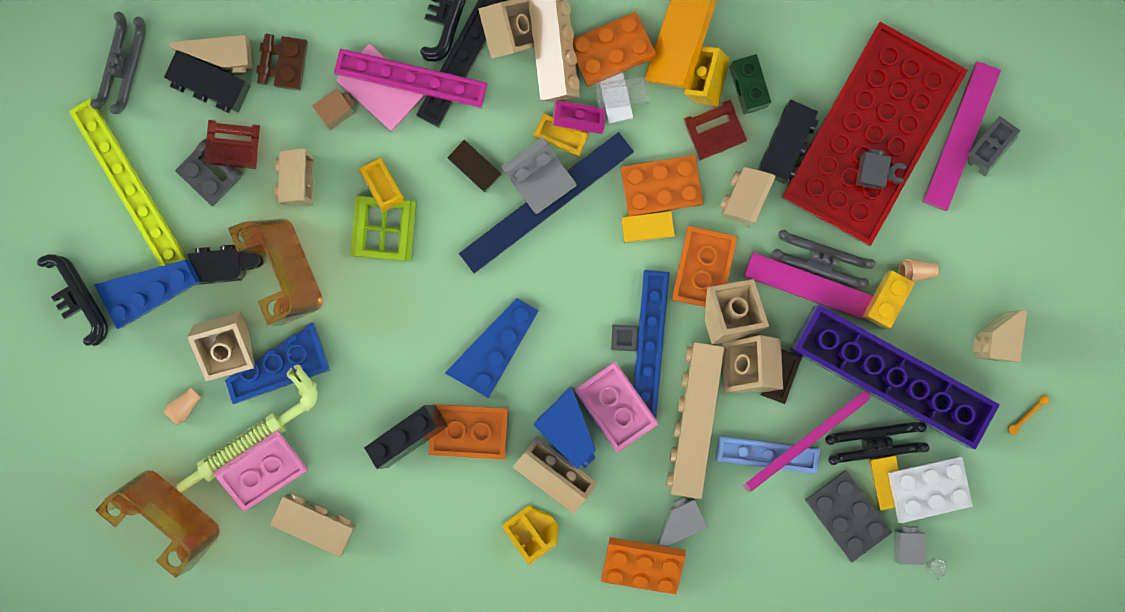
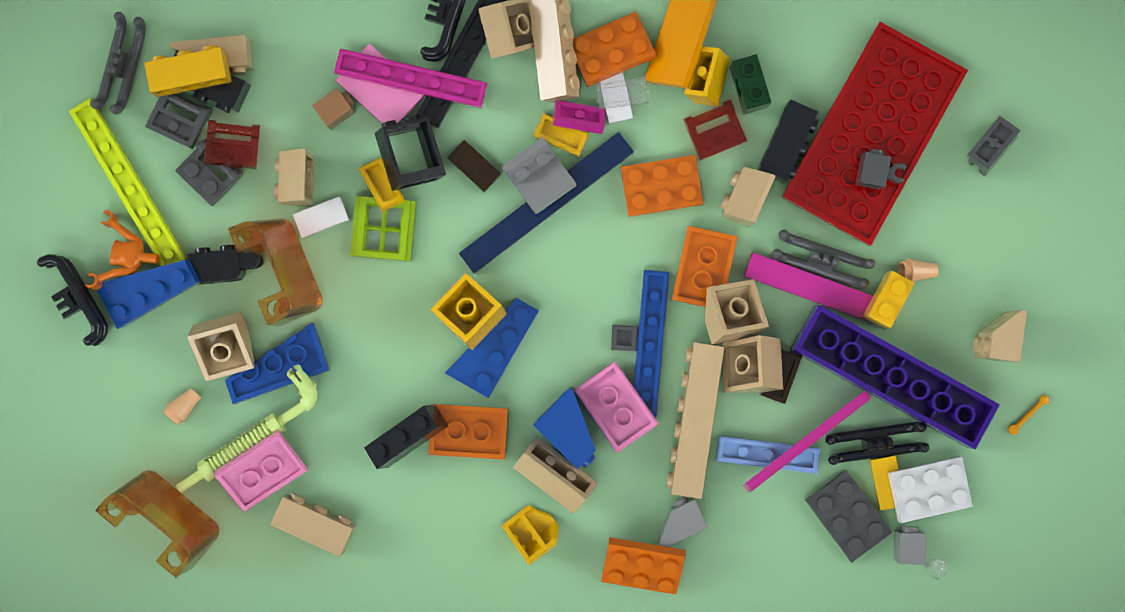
(123, 254): none -> orange piece
(175, 126): none -> dark grey plate
(187, 71): none -> yellow brick
(289, 65): reddish brown plate -> none
(321, 217): none -> white tile
(429, 147): none -> black window
(469, 311): none -> yellow brick
(647, 227): yellow tile -> none
(961, 136): dark pink tile -> none

